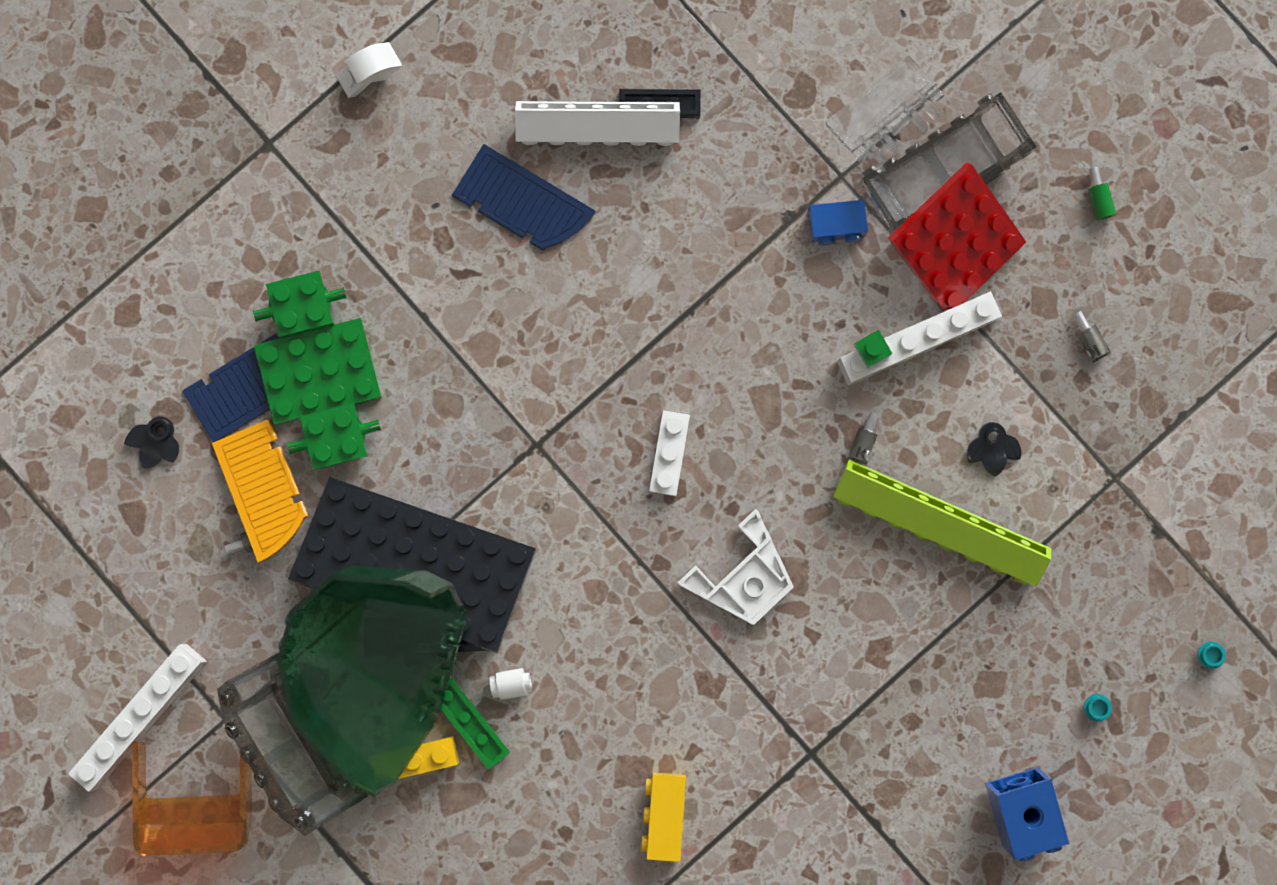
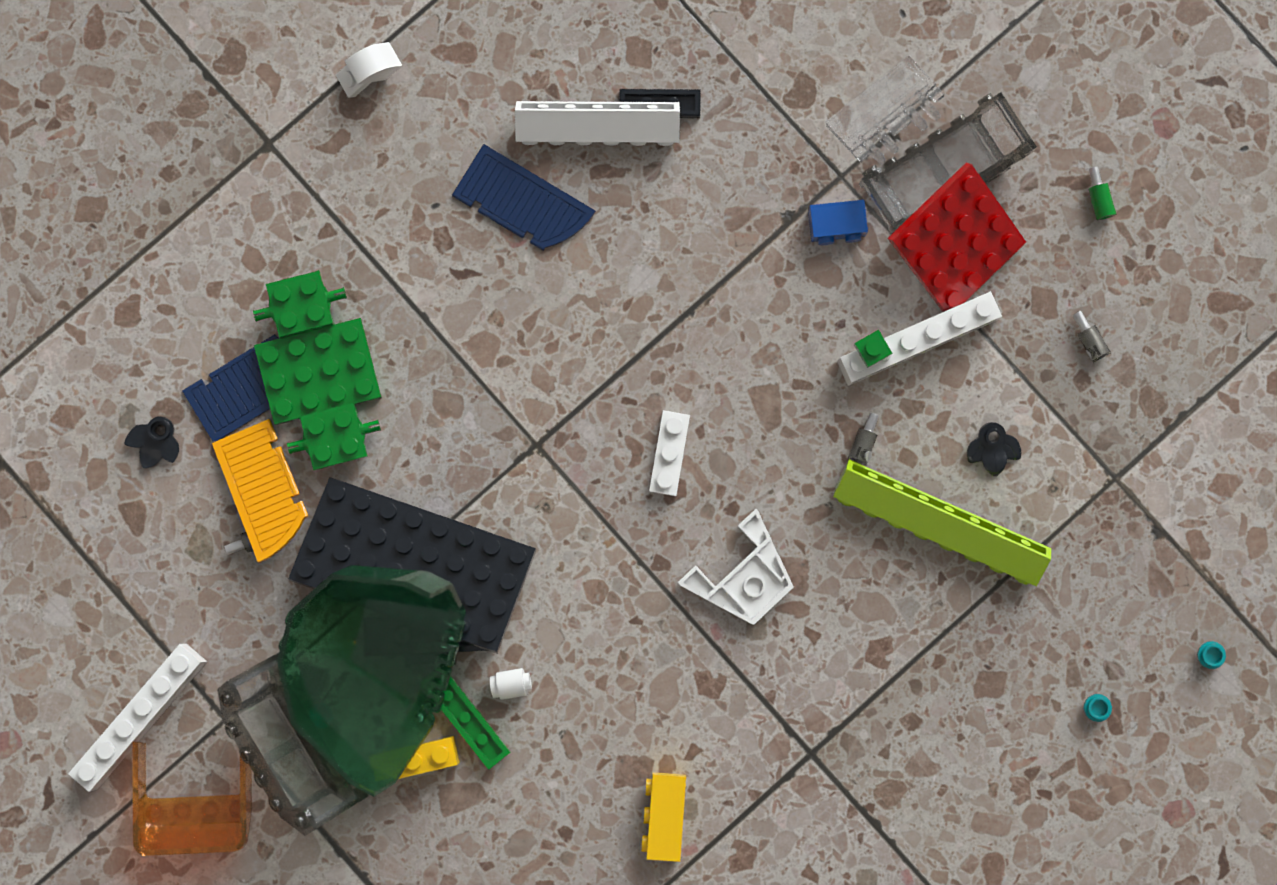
(1027, 814): blue brick -> none

